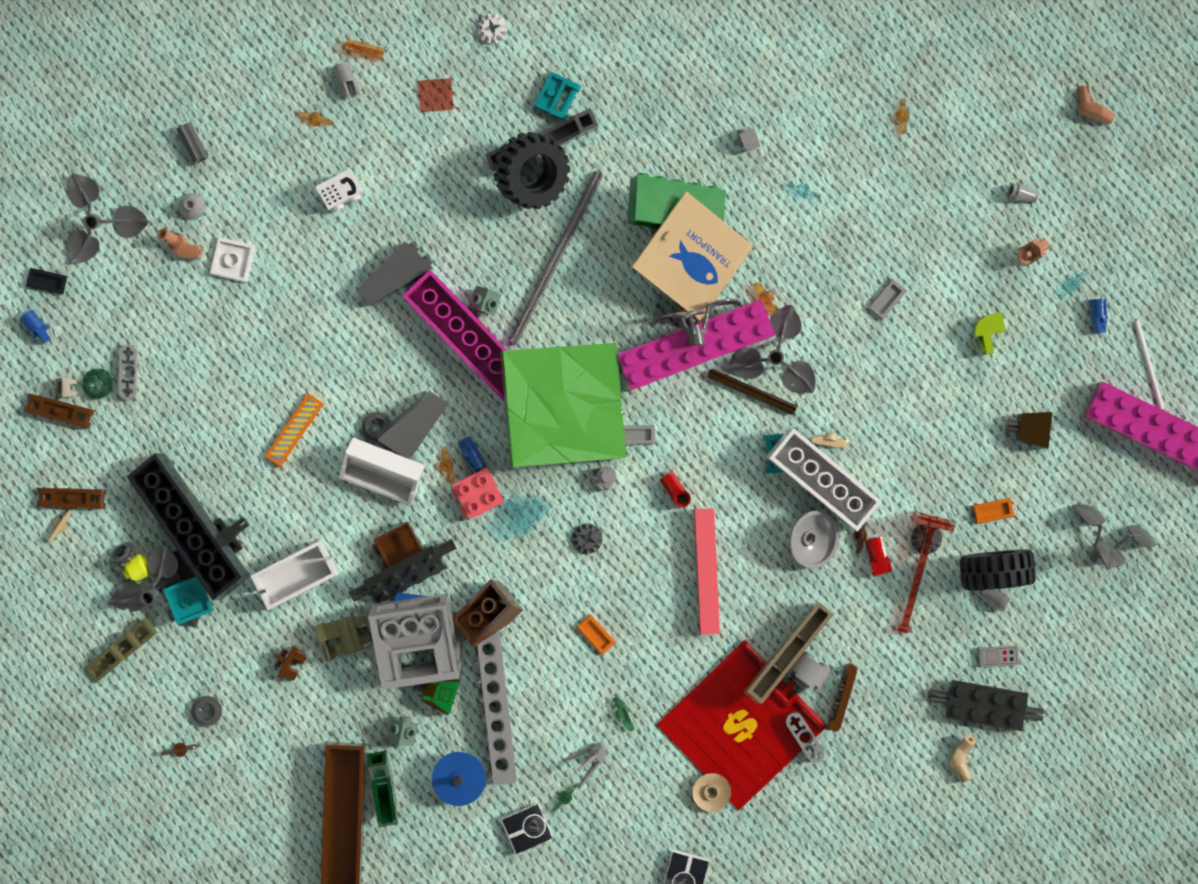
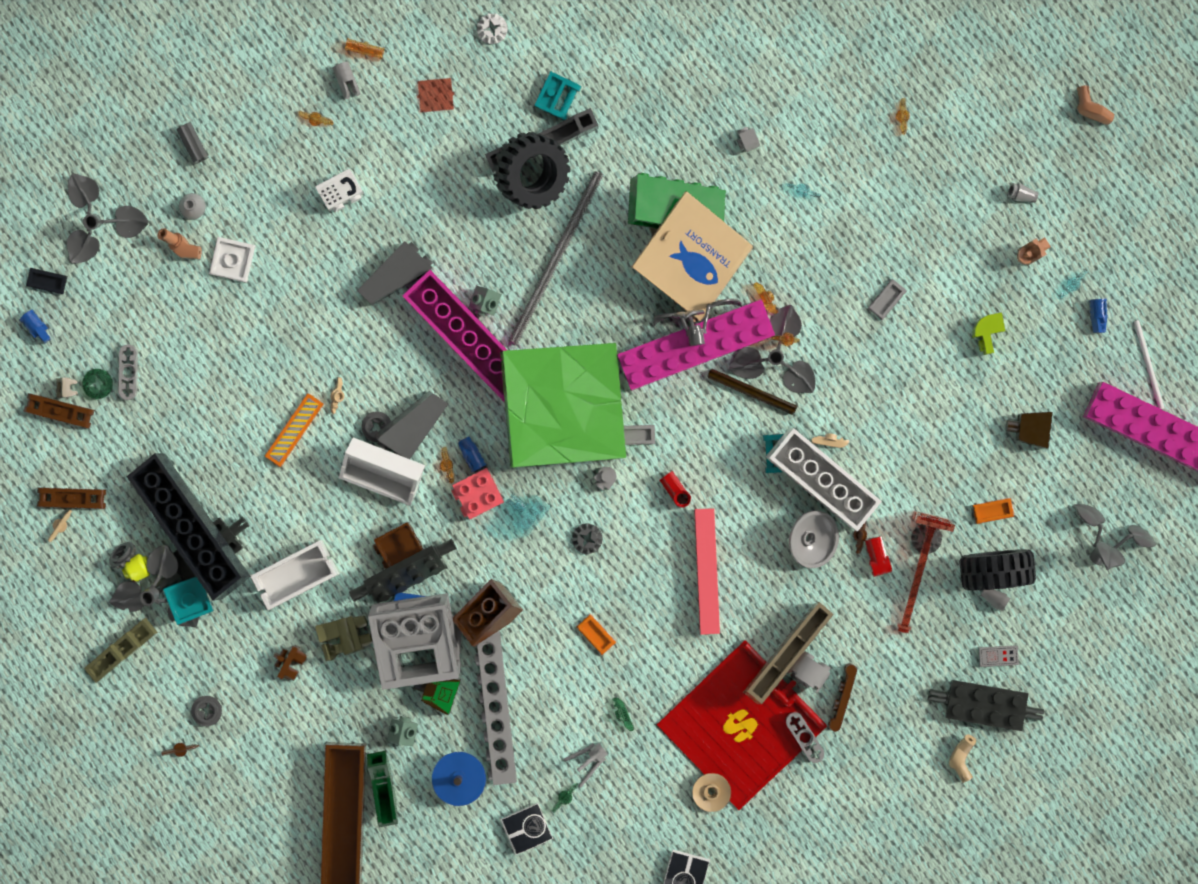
(336, 395): none -> tan piece
(787, 339): none -> clear orange piece

